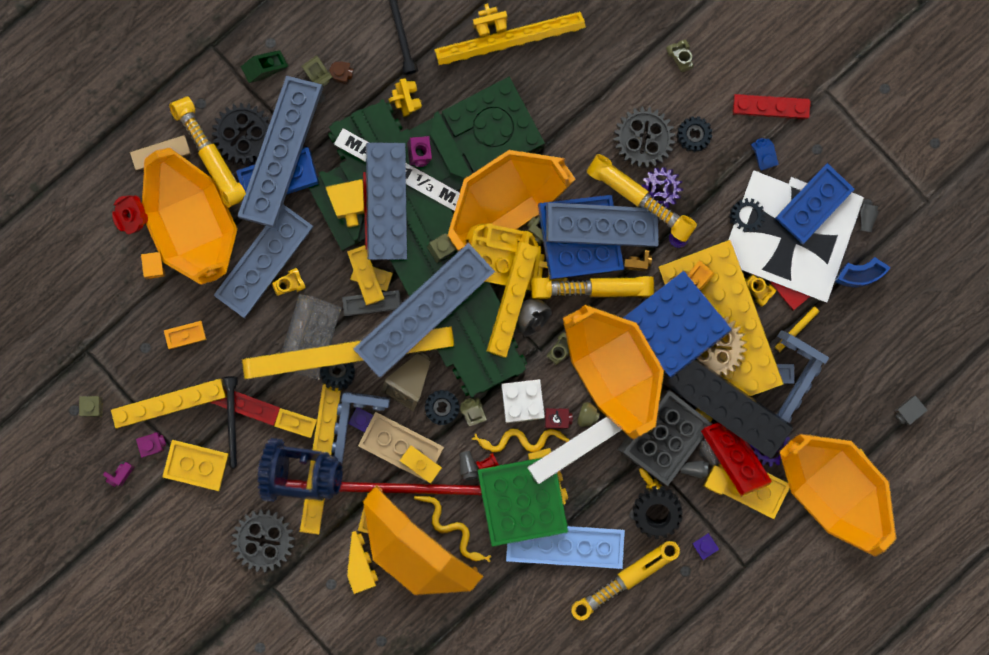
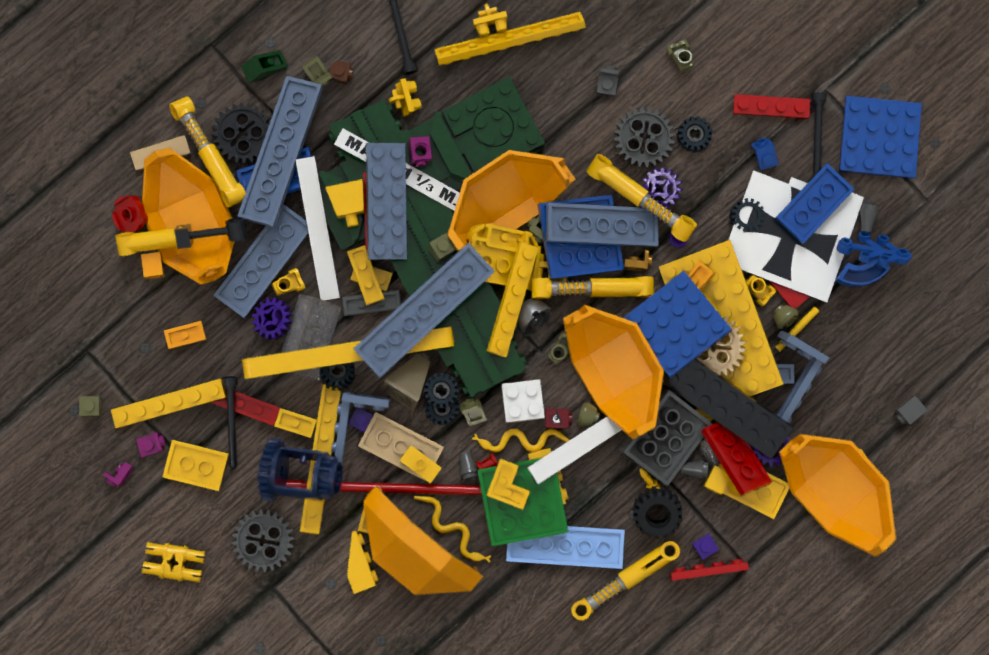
(165, 569): none -> yellow pin
(180, 237): none -> piece
(280, 316): none -> dark purple gear
(317, 228): none -> white sticker
(448, 383): none -> black bush
(502, 487): none -> yellow plate
(607, 81): none -> dark grey bracket
(700, 570): none -> red plate
(785, 316): none -> olive cone
(818, 100): none -> black piece
(874, 250): none -> blue plant
(880, 137): none -> blue plate

